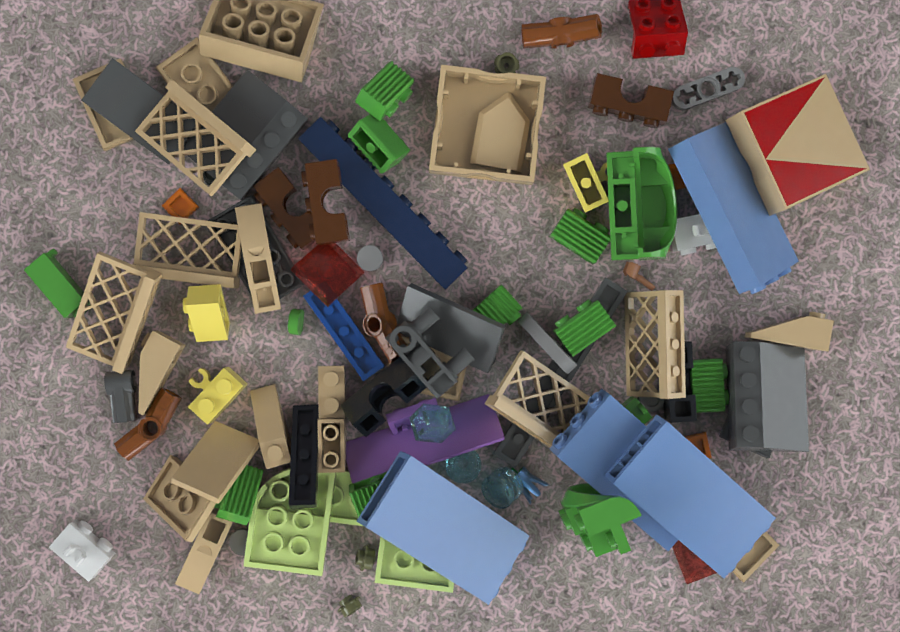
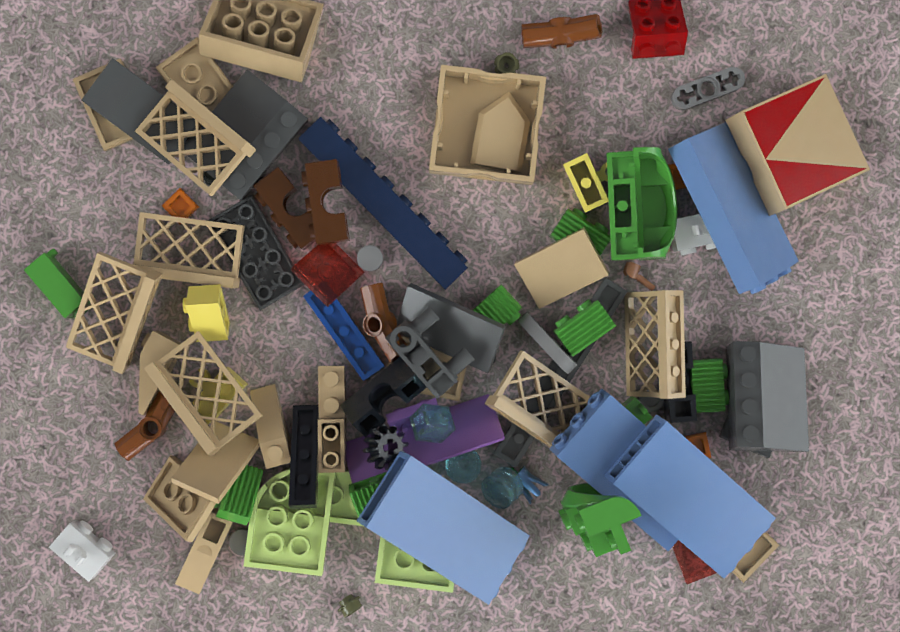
(122, 397): dark grey piece -> none
(183, 406): none -> tan fence
(257, 258): tan slope -> none
(295, 321): bright green tile -> none
(365, 558): olive plate -> none
(378, 143): bright green brick -> none
(382, 437): none -> black gear
(385, 91): bright green brick -> none
(561, 268): none -> tan tile
(607, 98): reddish brown arch -> none
(803, 331): tan slope -> none

